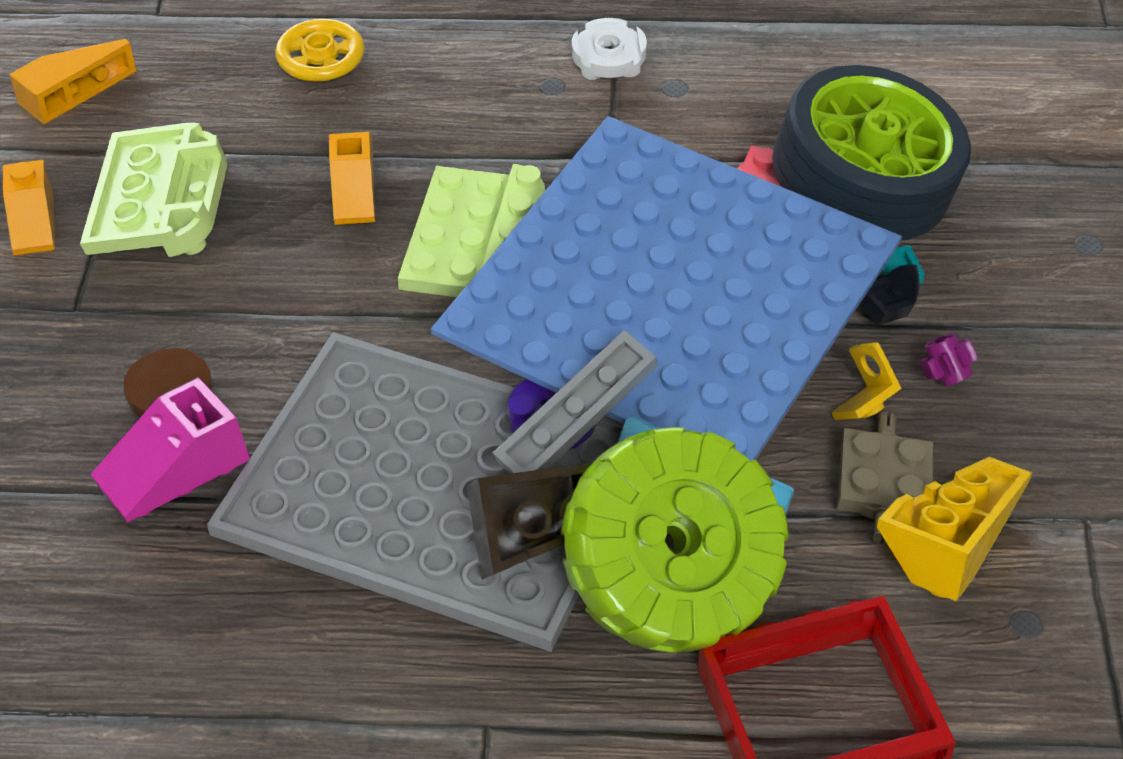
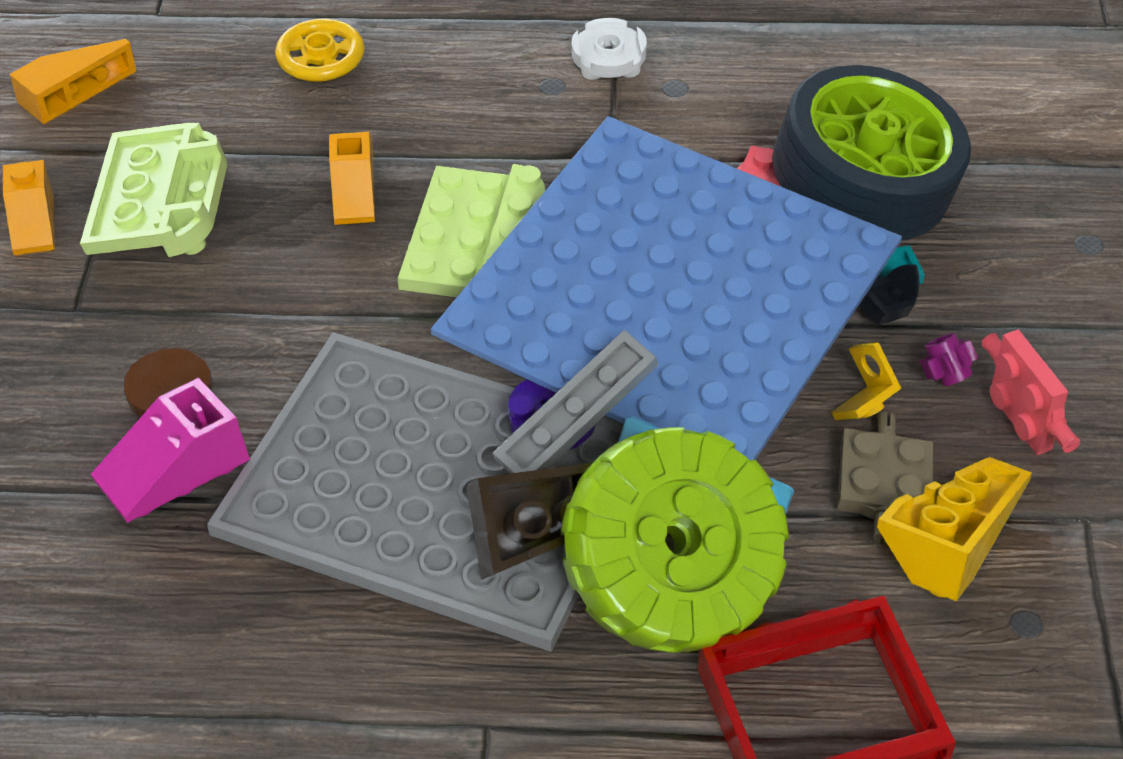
(1029, 393): none -> coral plate

